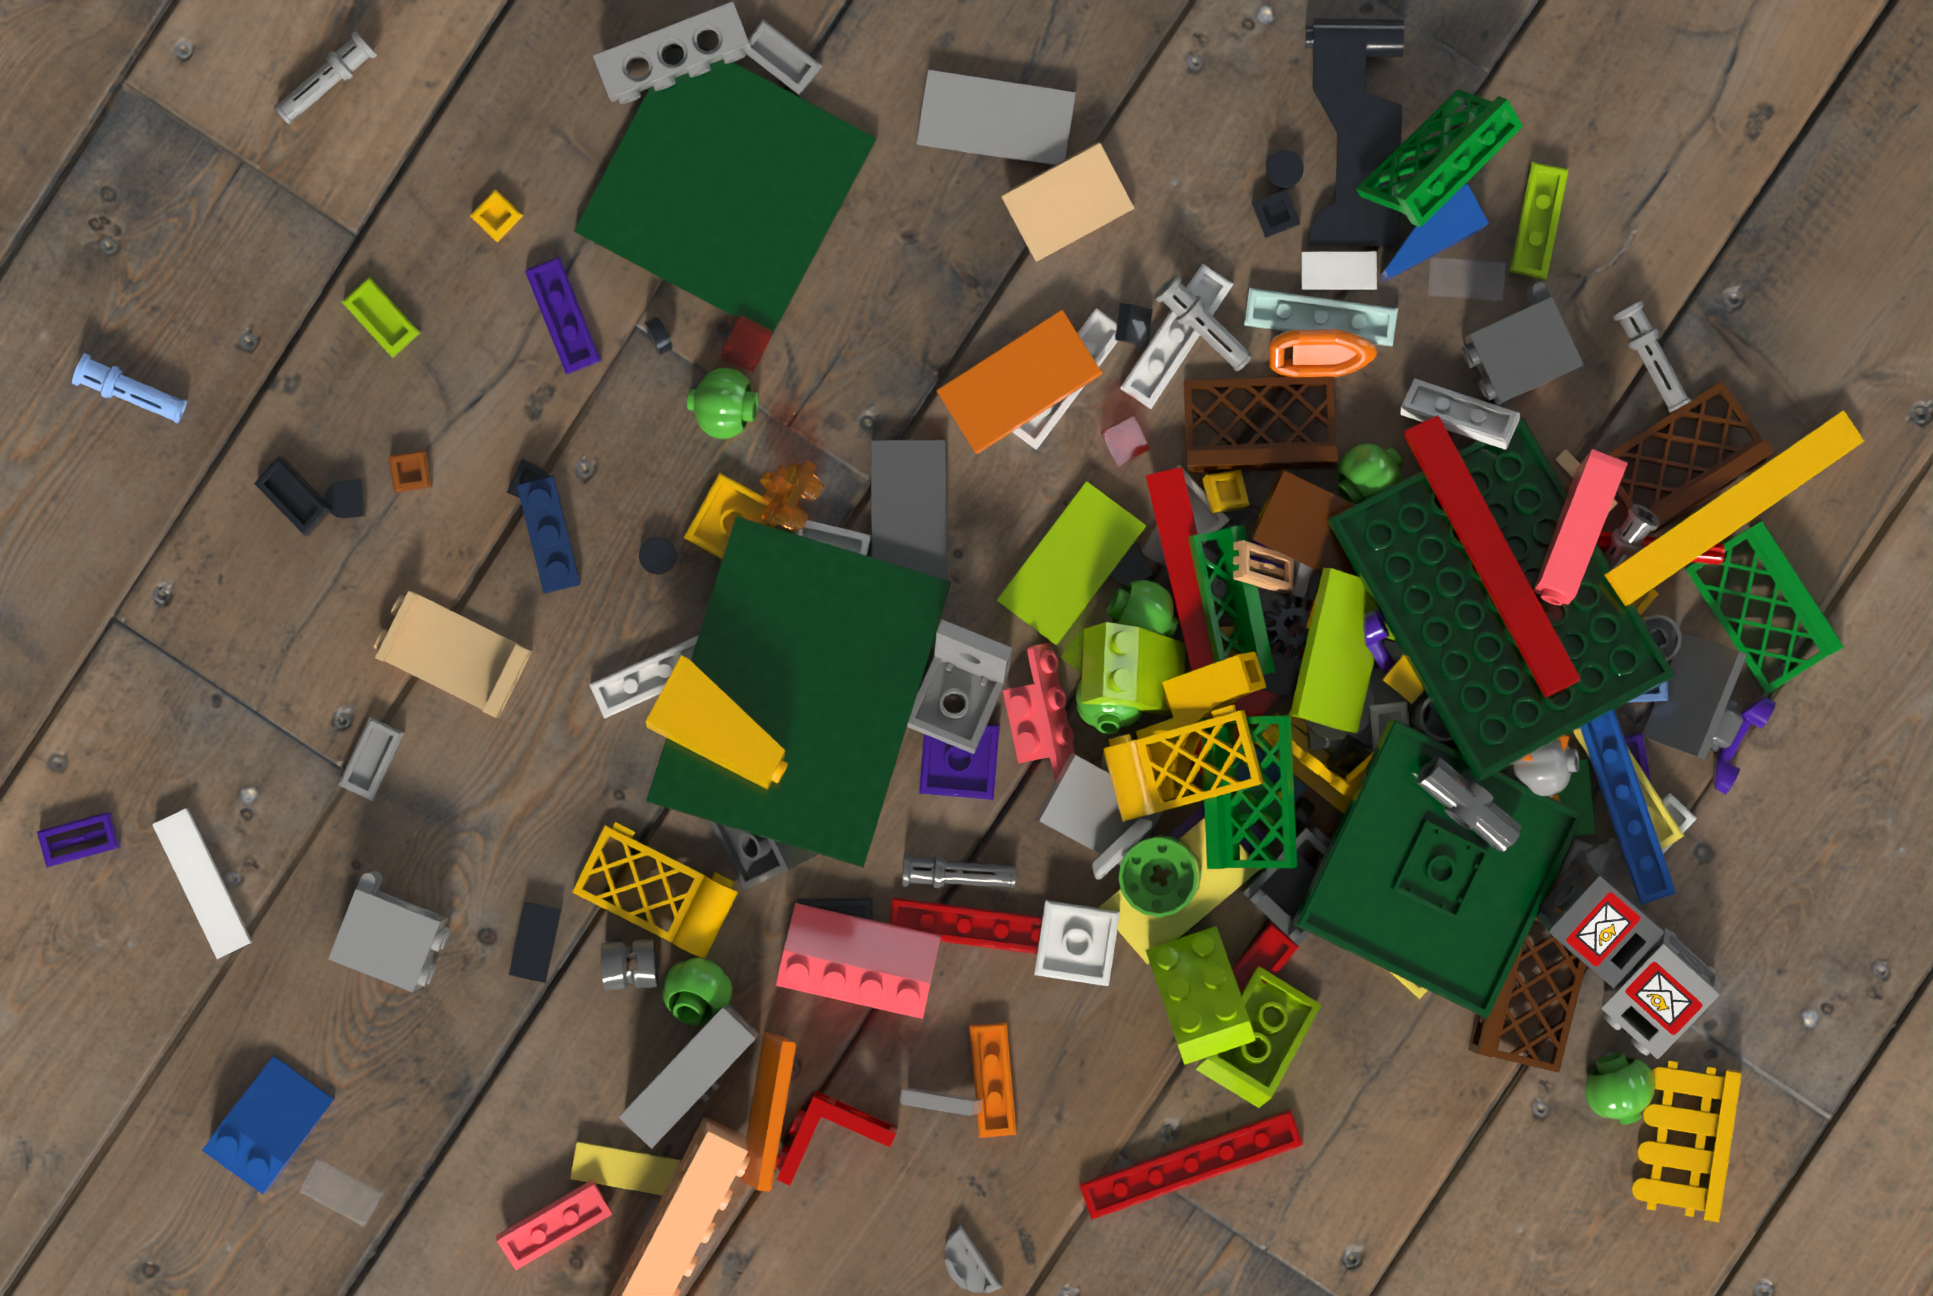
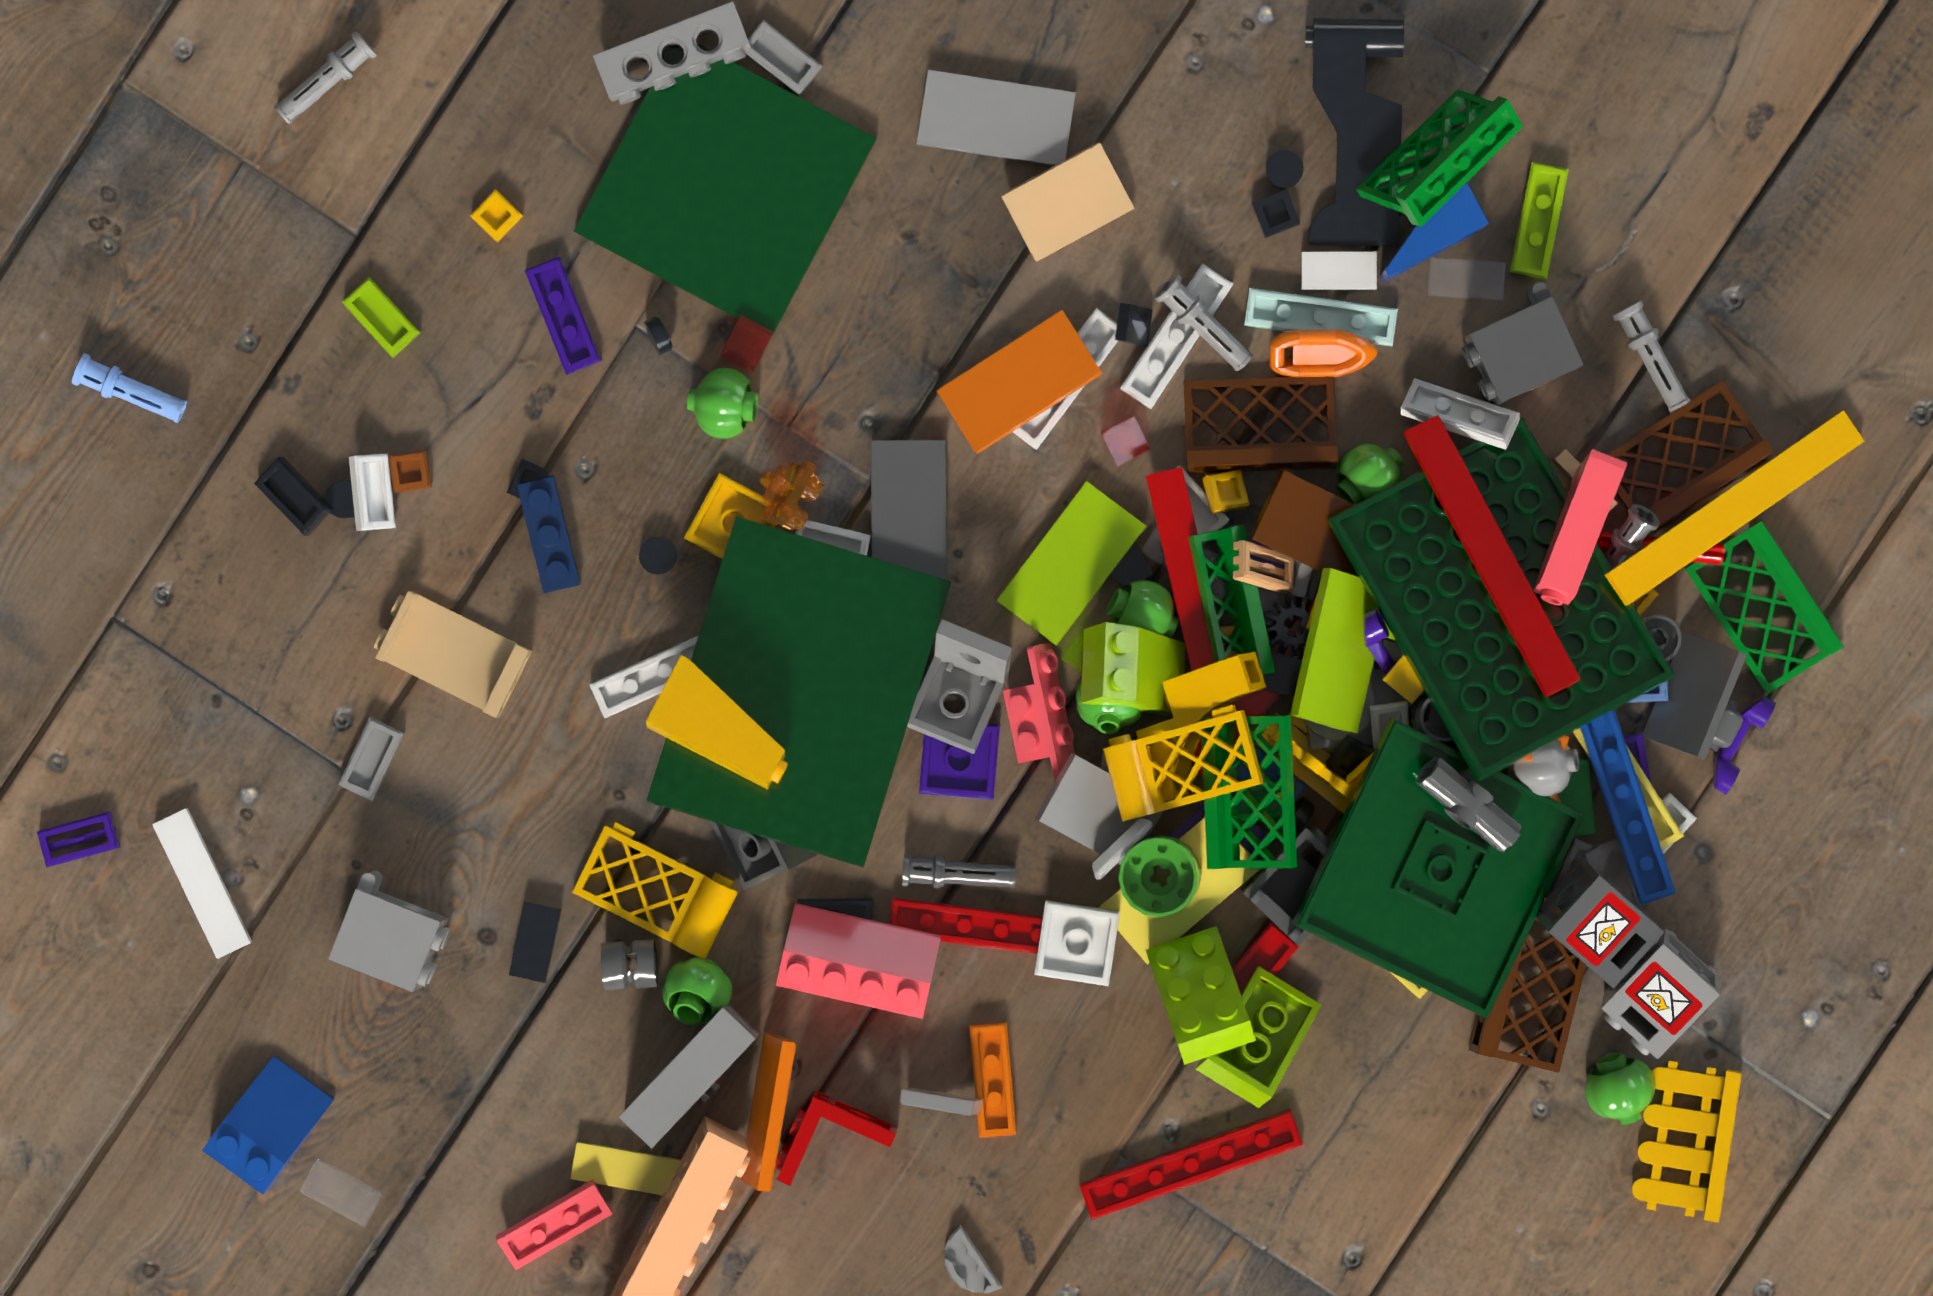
(372, 492): none -> white tile

